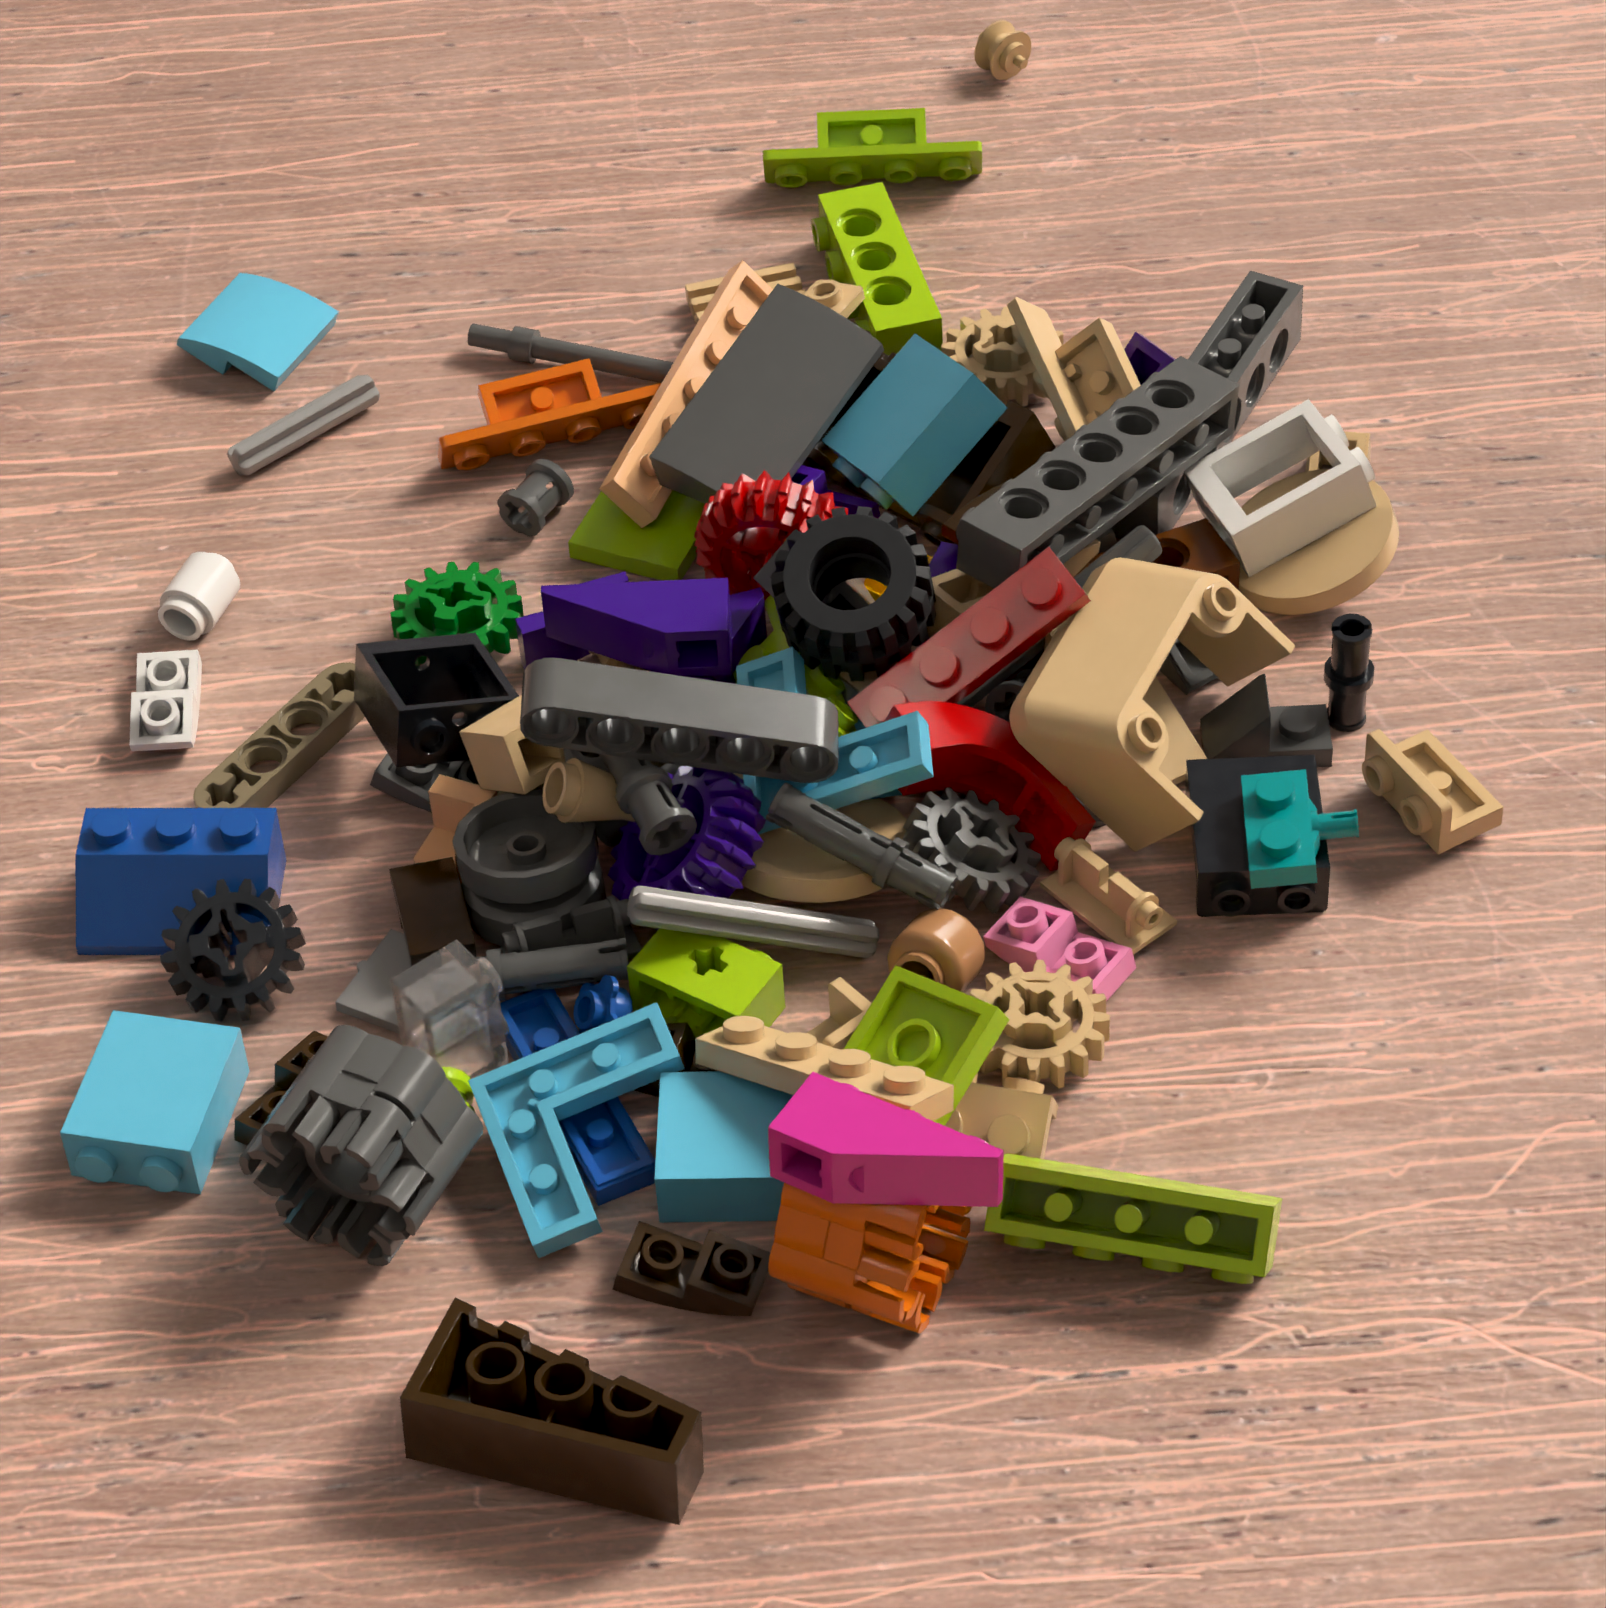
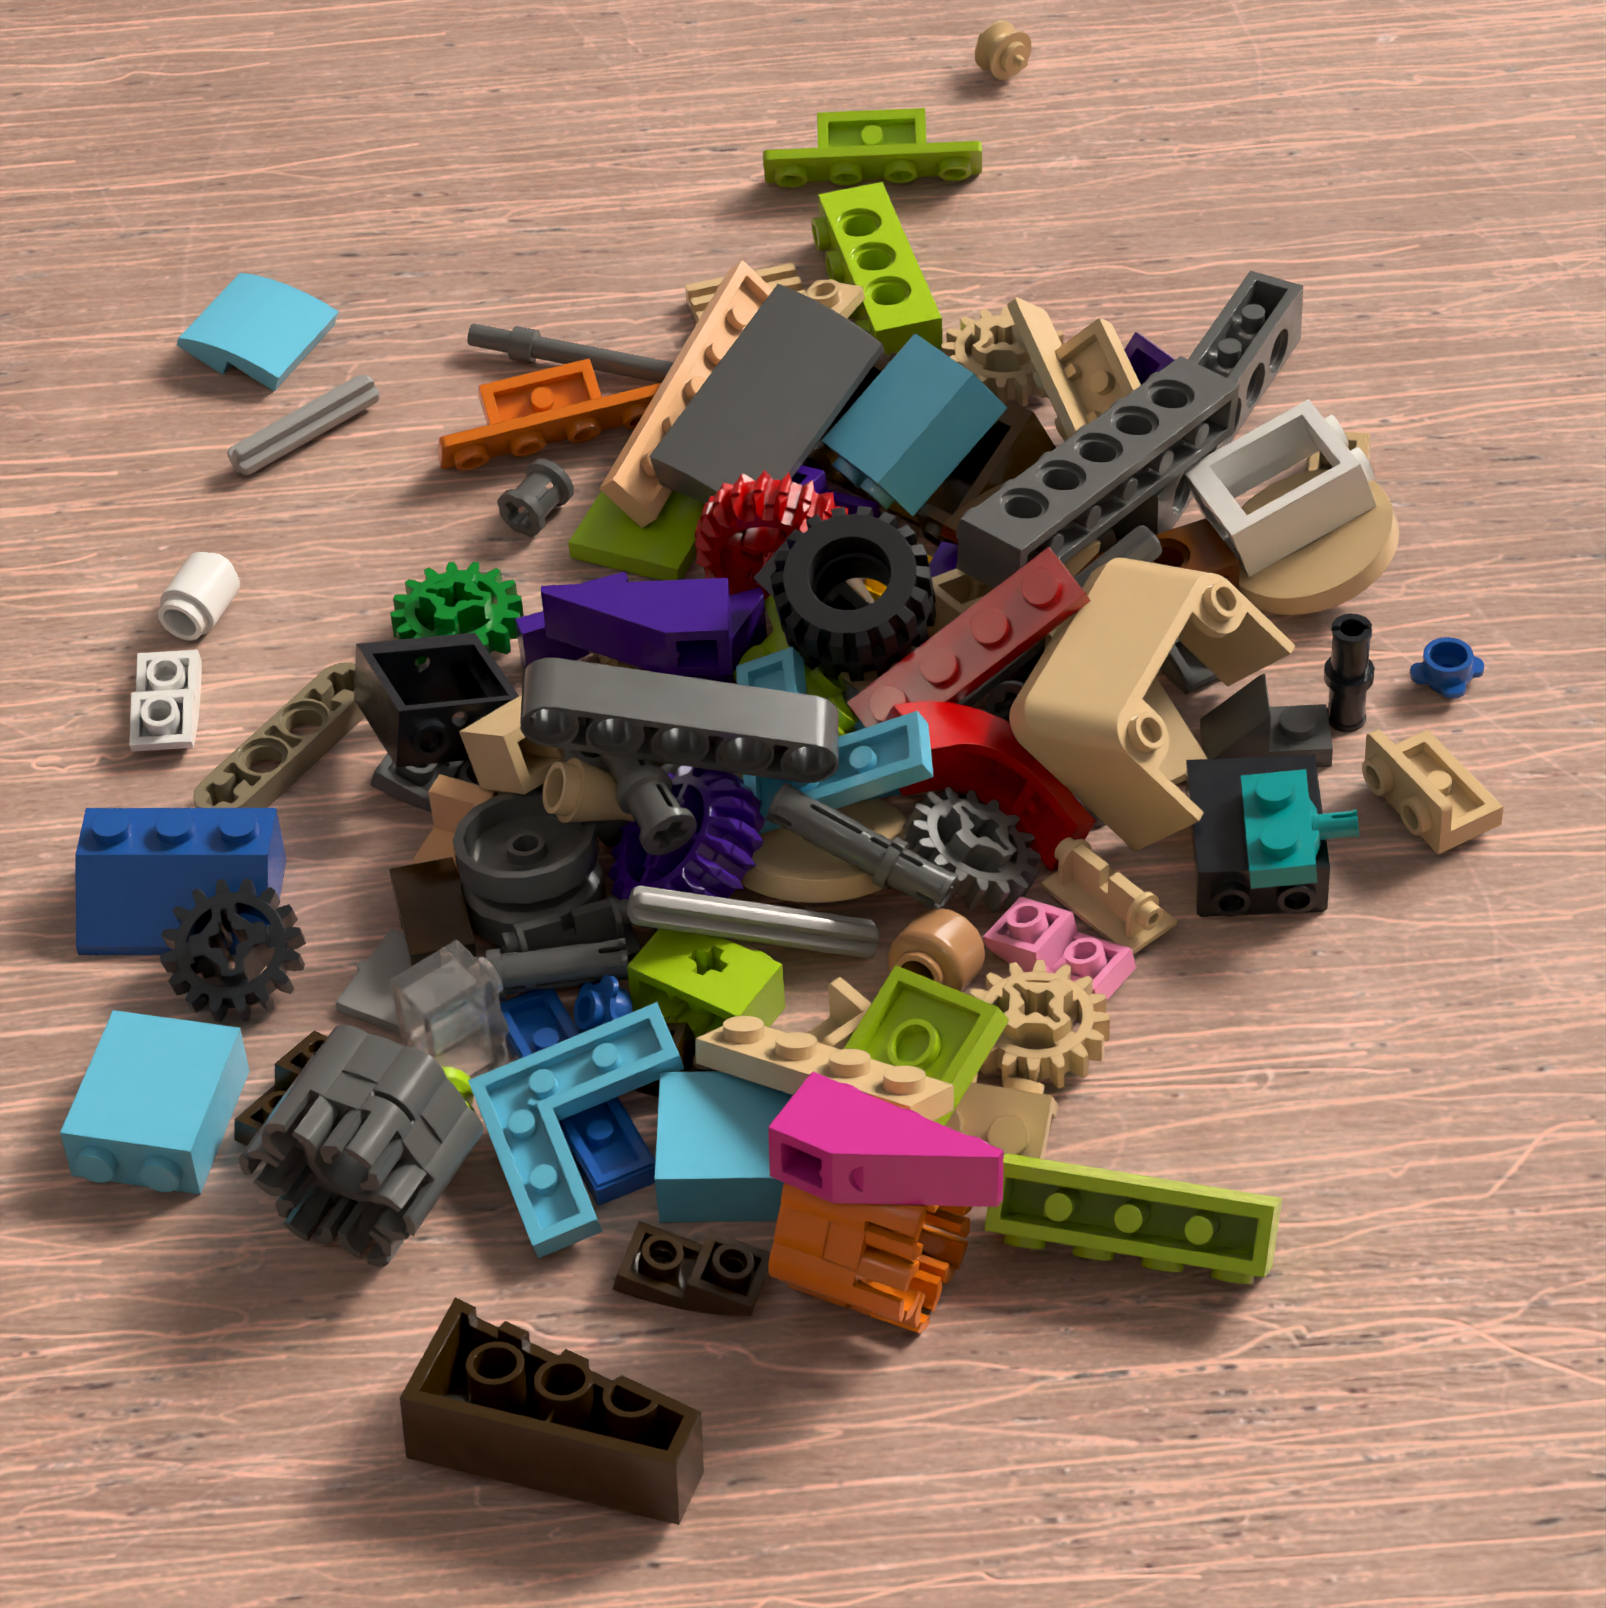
(1447, 667): none -> blue plate

